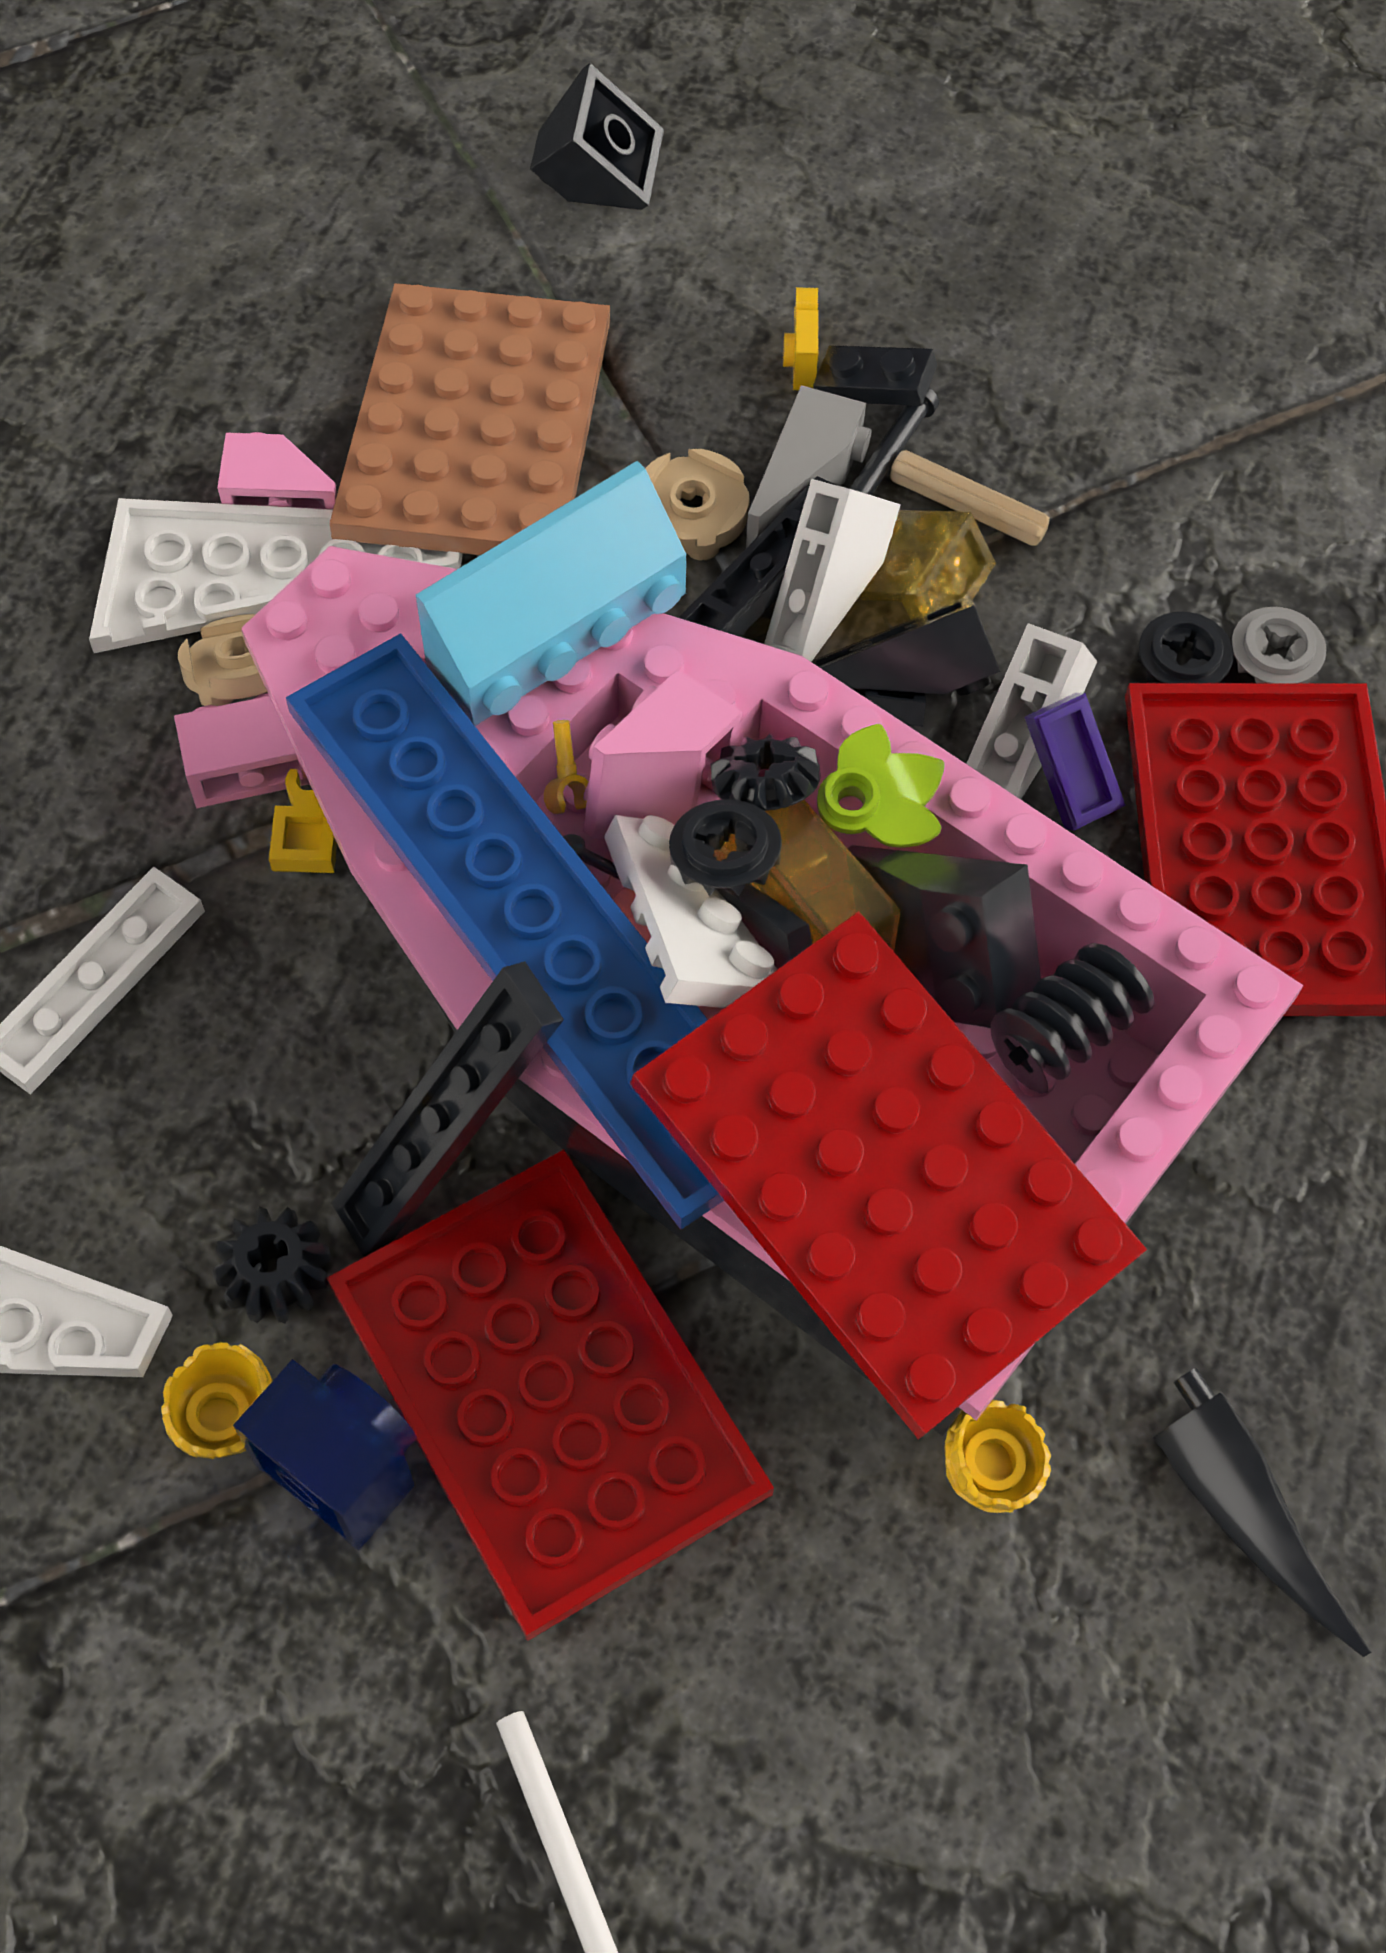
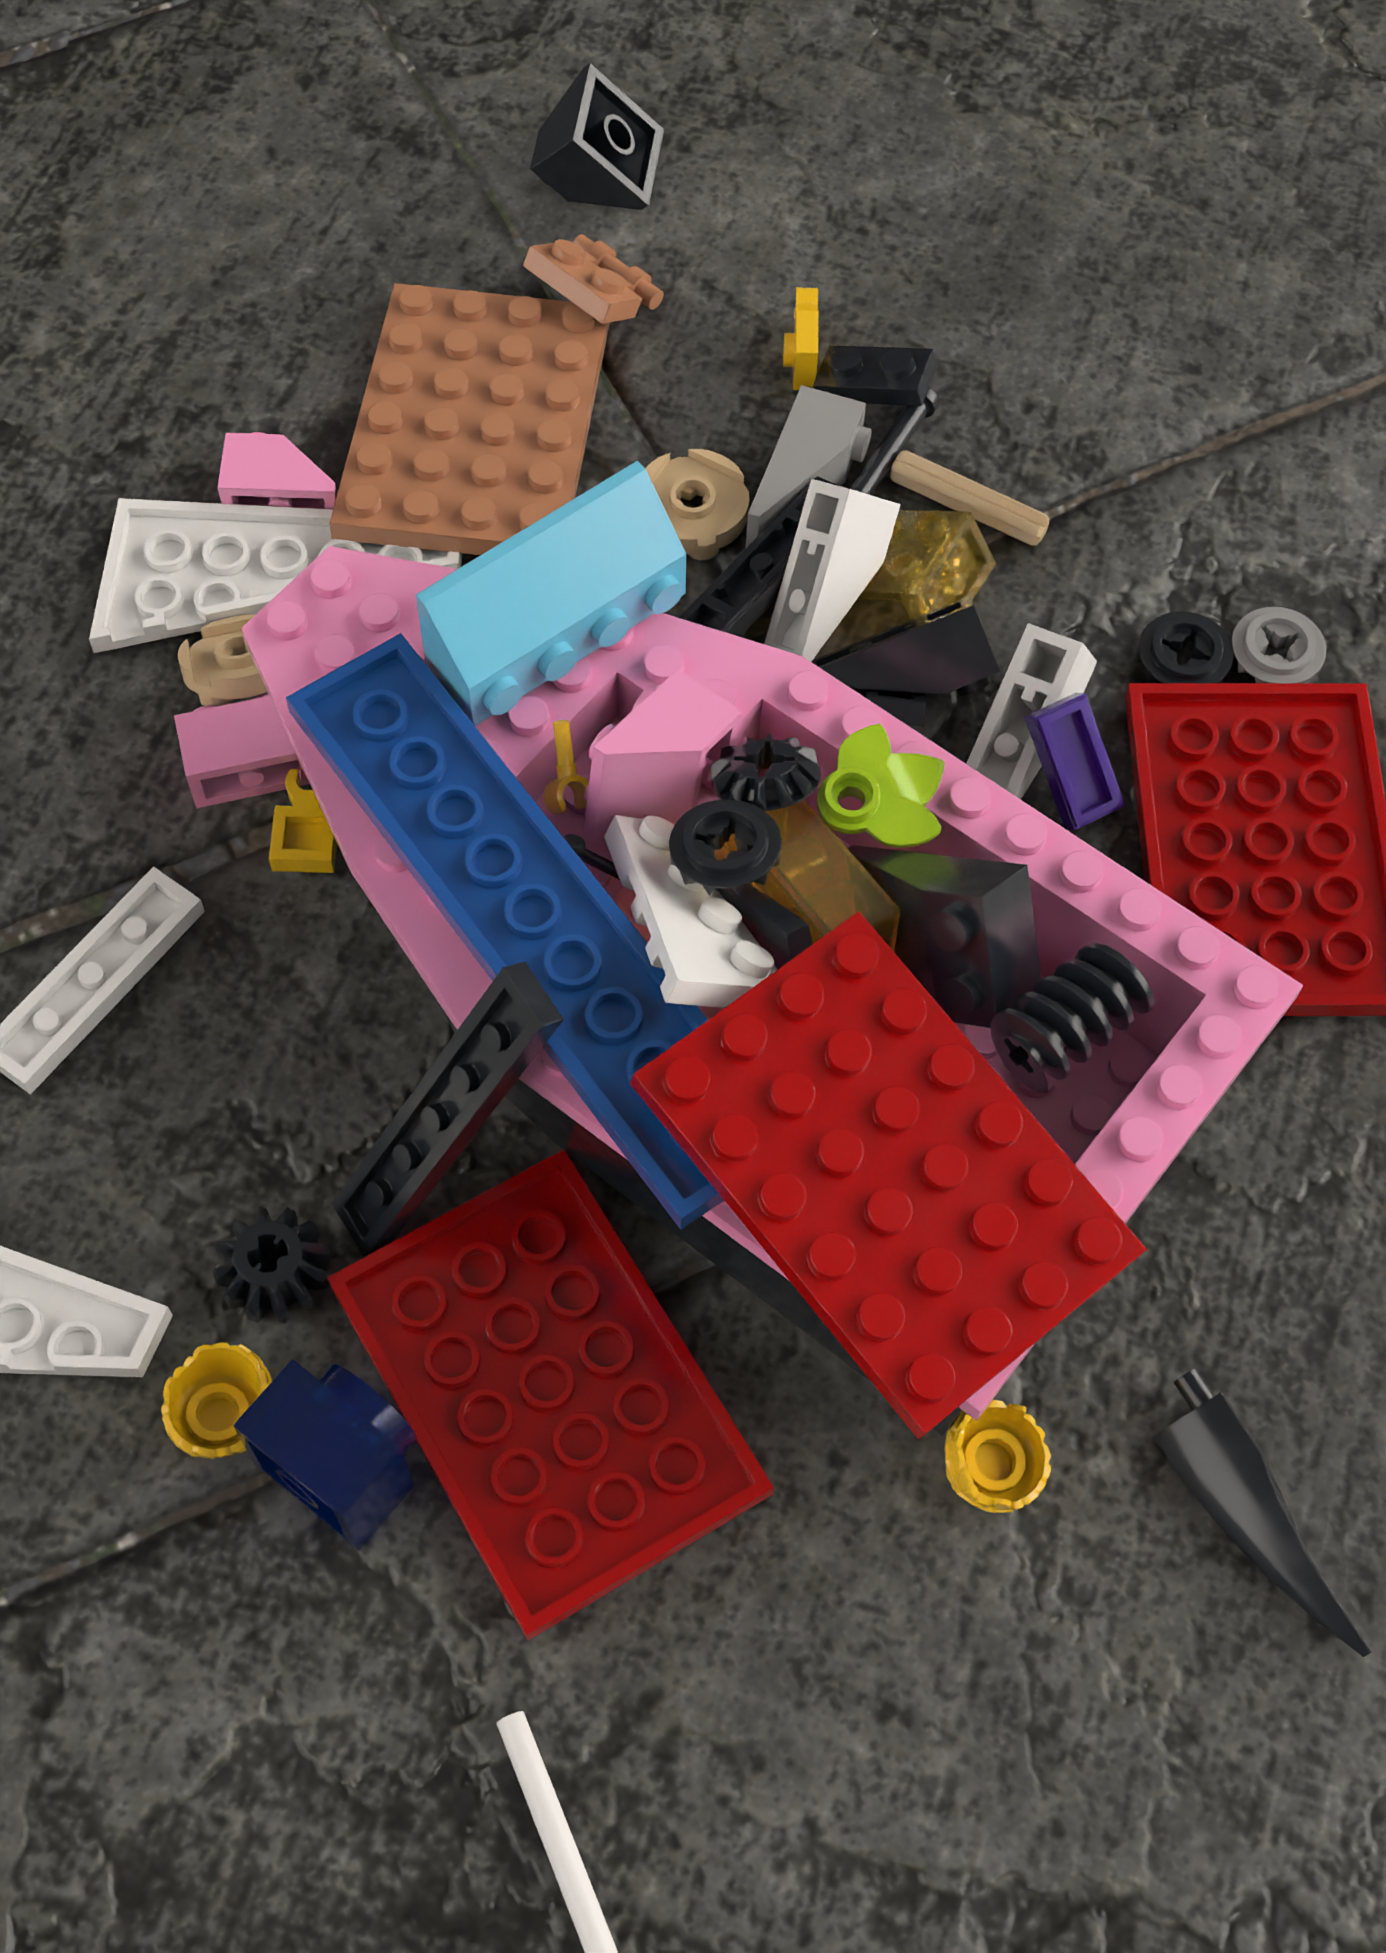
(593, 278): none -> nougat plate

